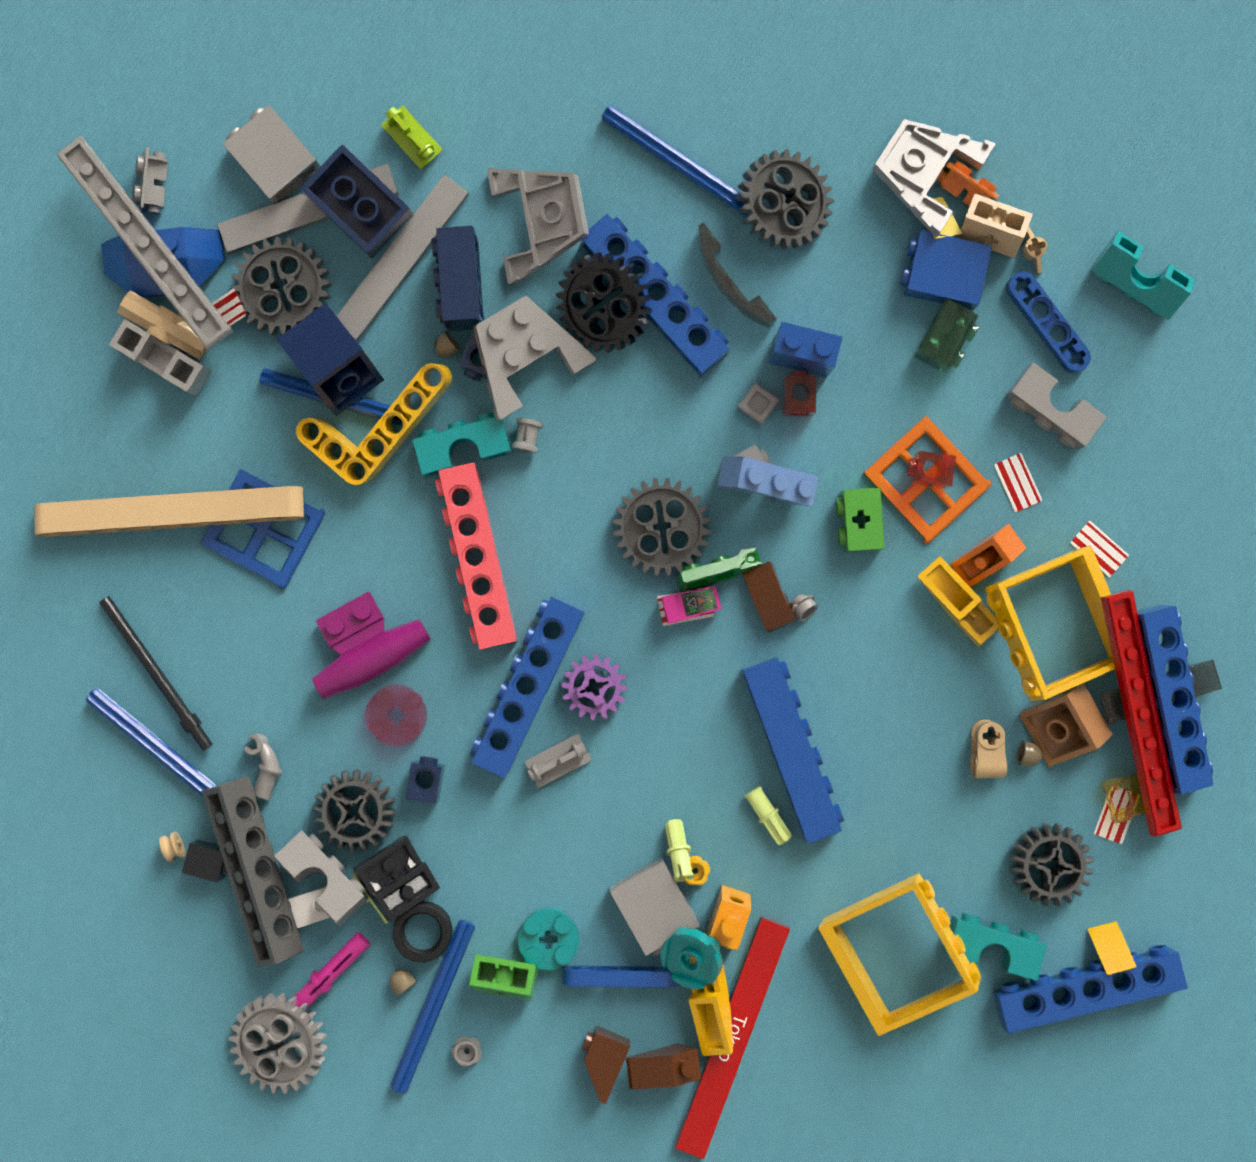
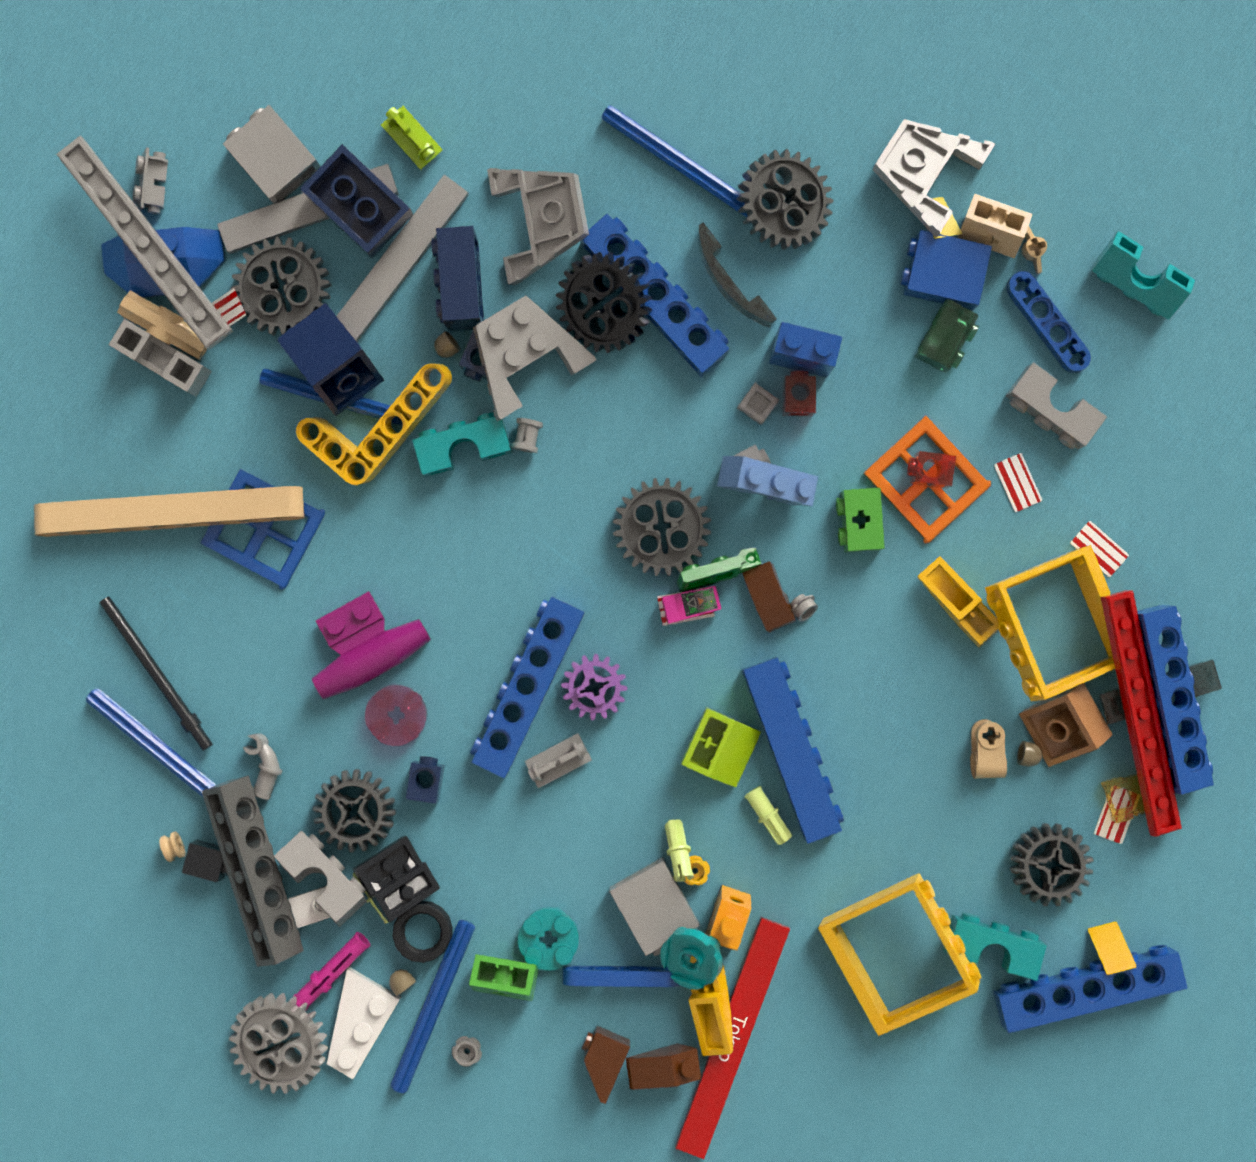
(359, 1021): none -> white wing
(467, 478): coral brick -> none
(720, 747): none -> lime slope
(960, 178): orange hinge -> none
(989, 555): orange slope -> none

